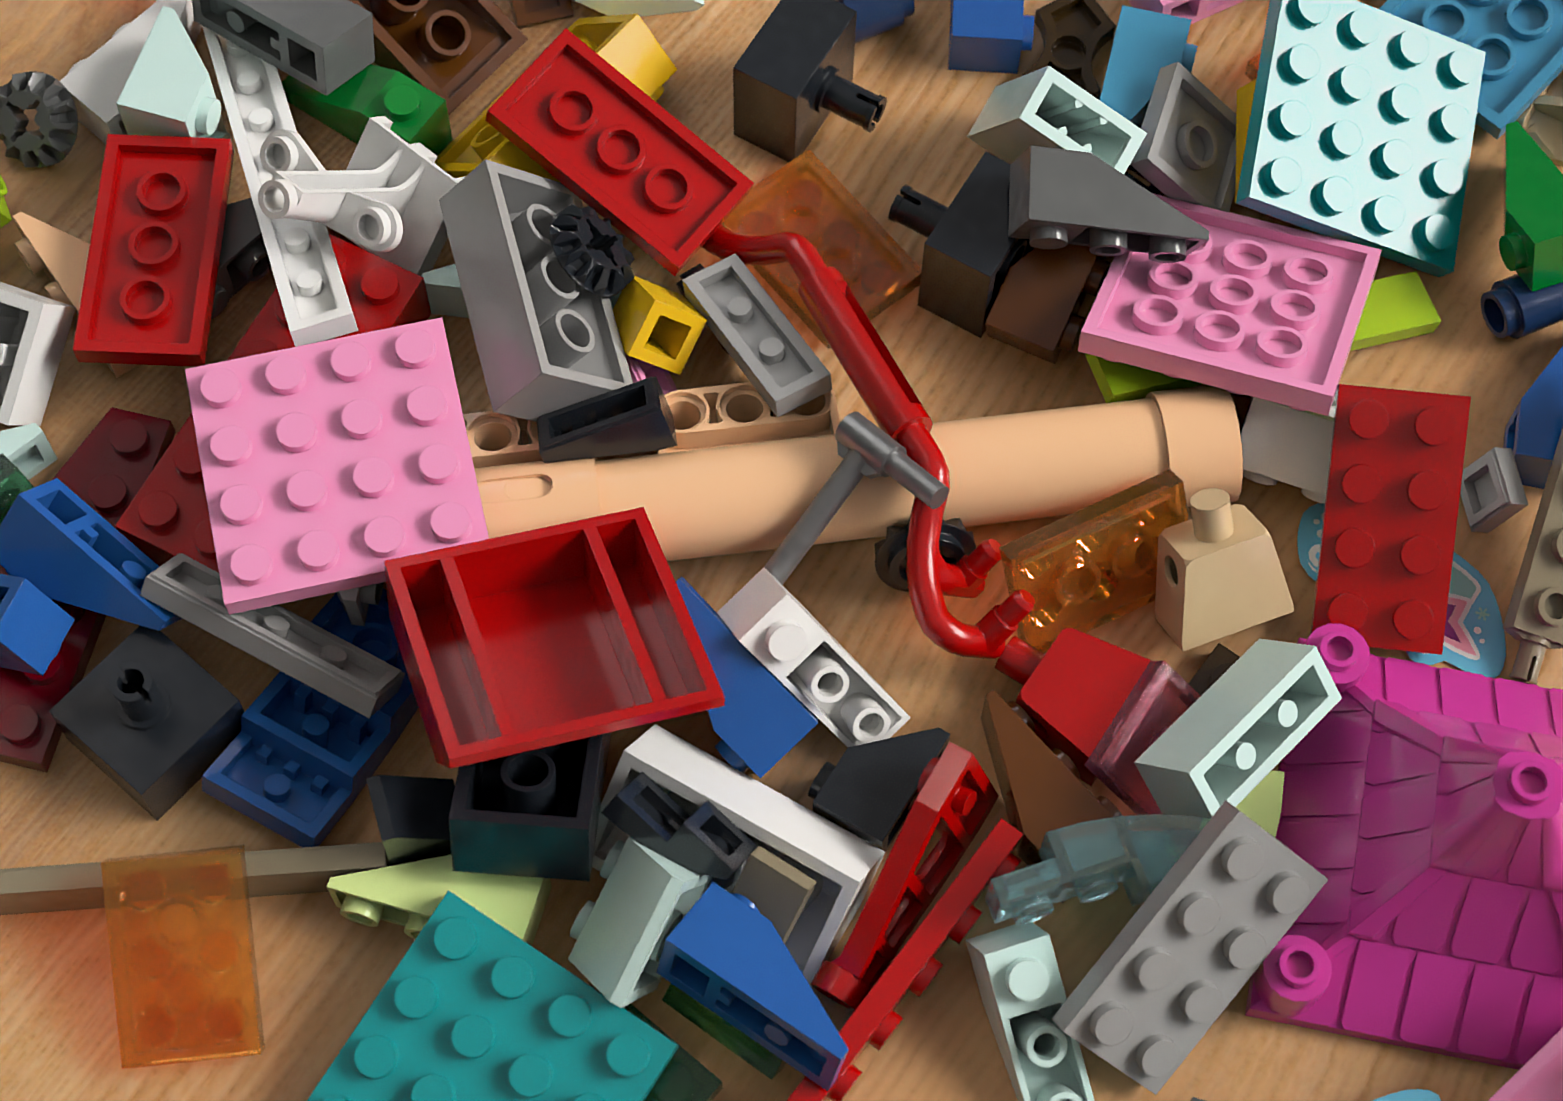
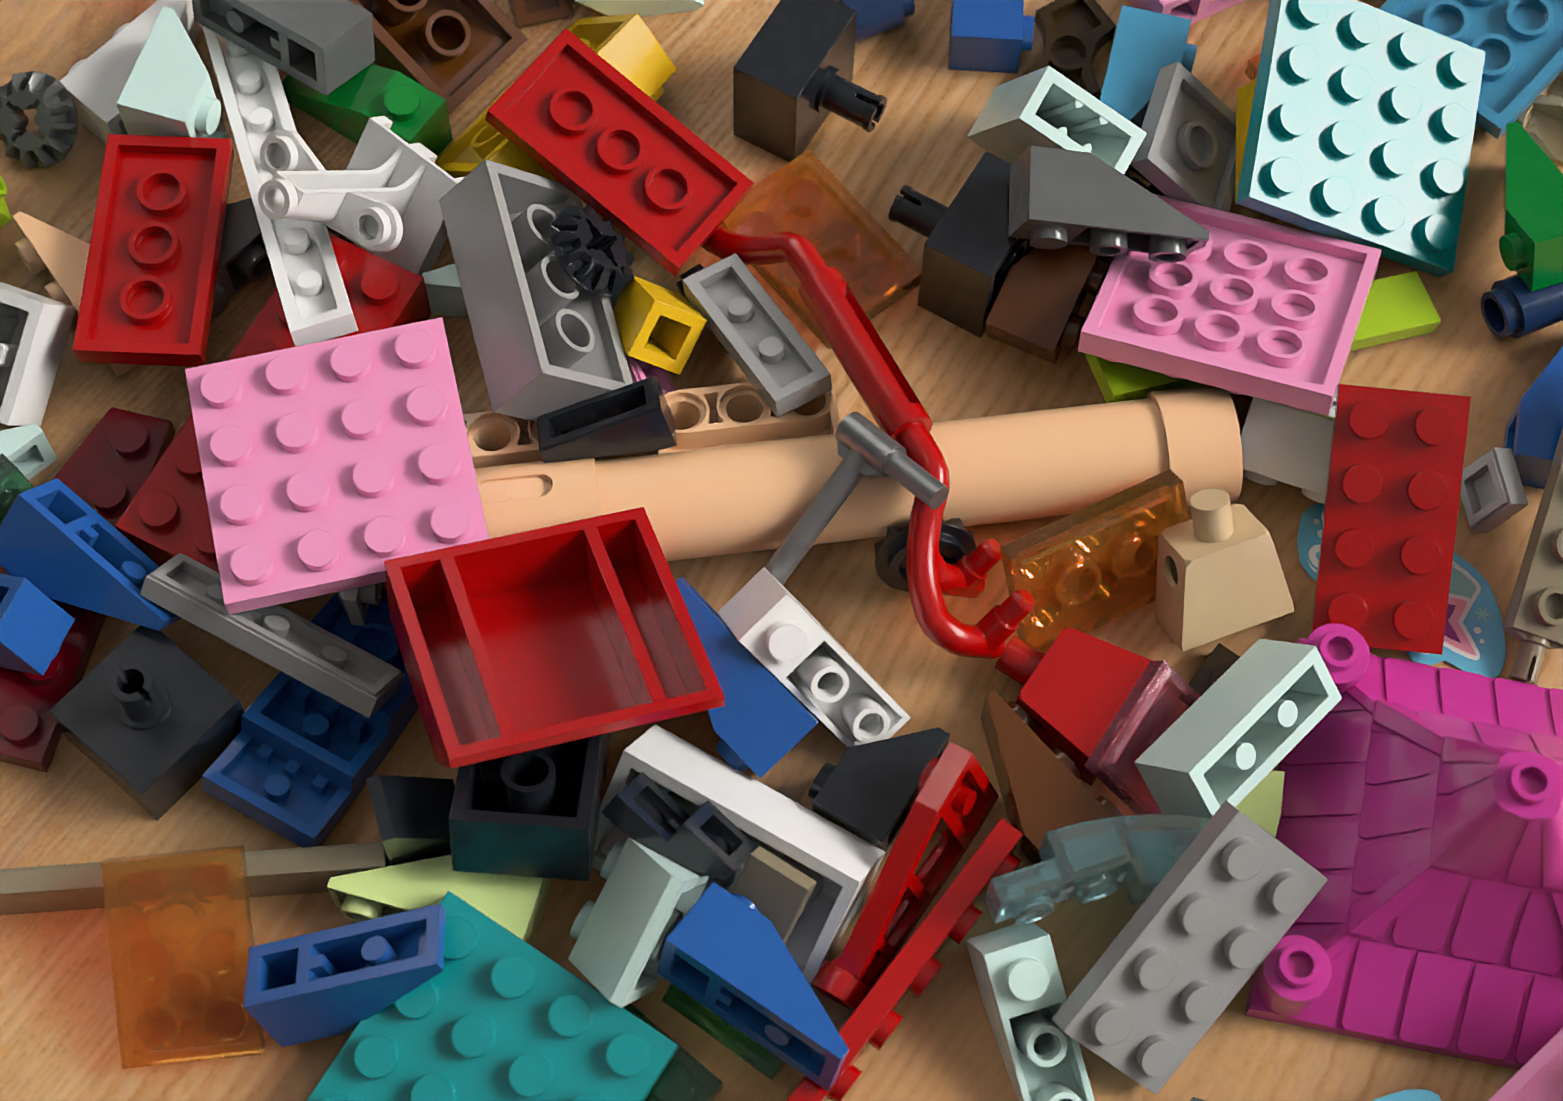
(343, 974): none -> blue slope

